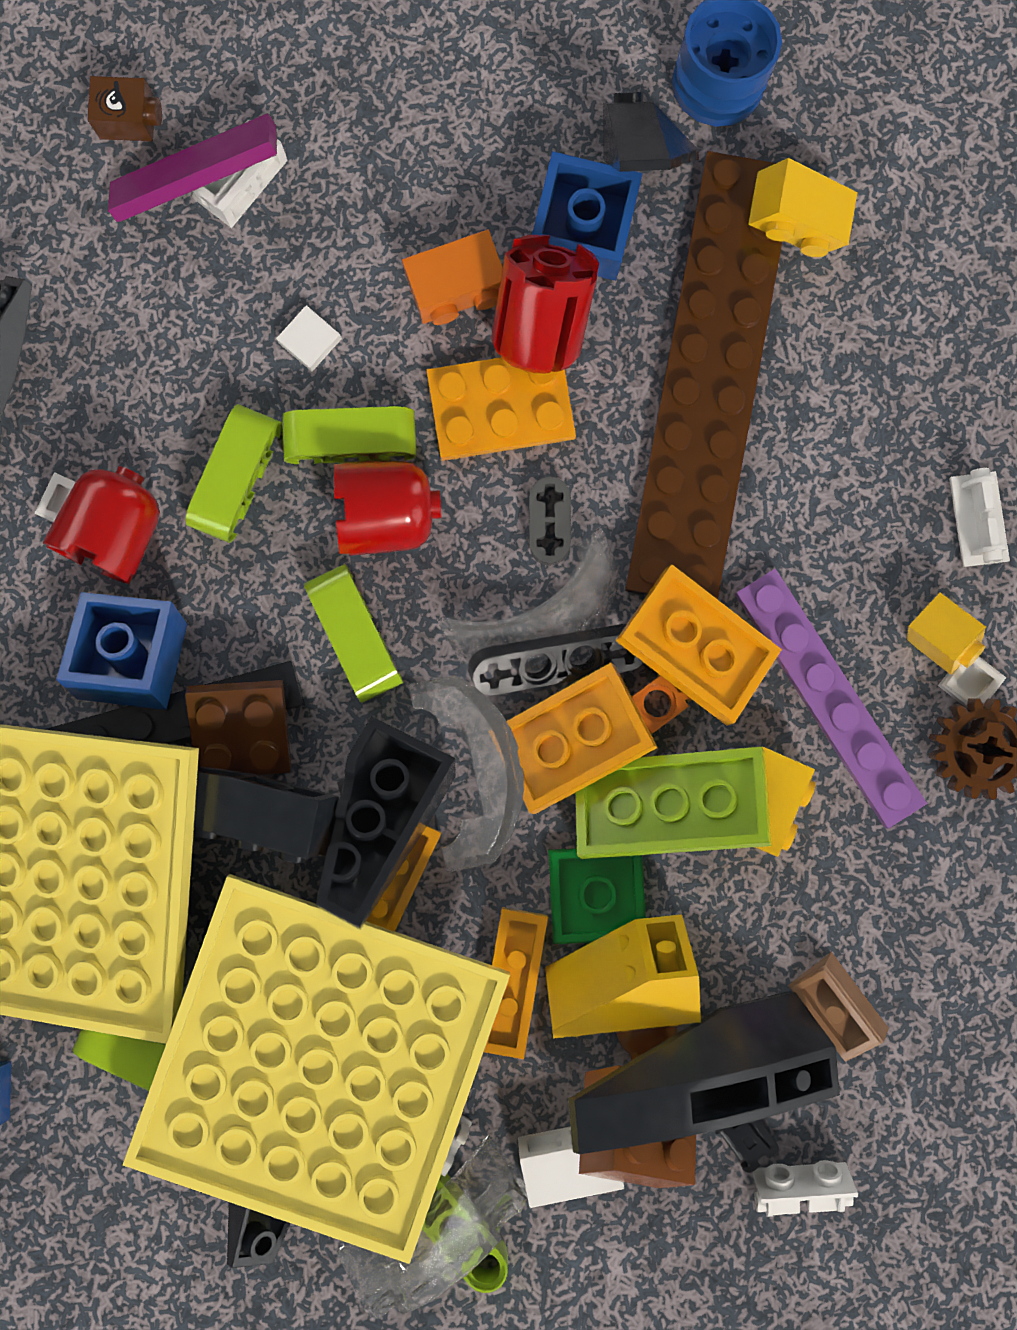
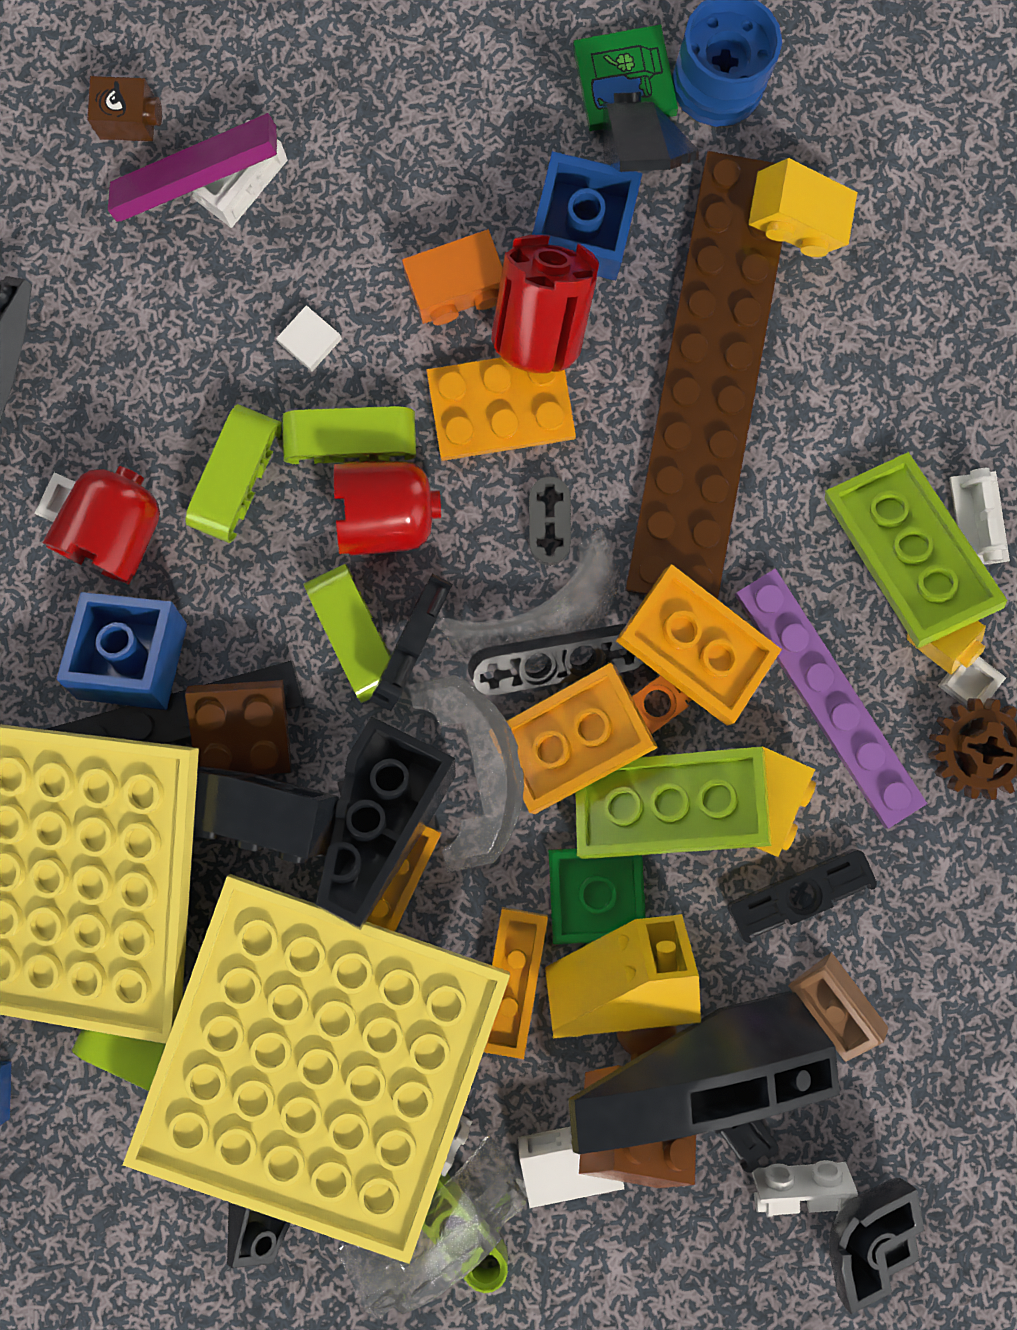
(411, 643): none -> black piece
(622, 64): none -> green tile
(830, 881): none -> black piece
(873, 1241): none -> black brick
(914, 550): none -> lime plate

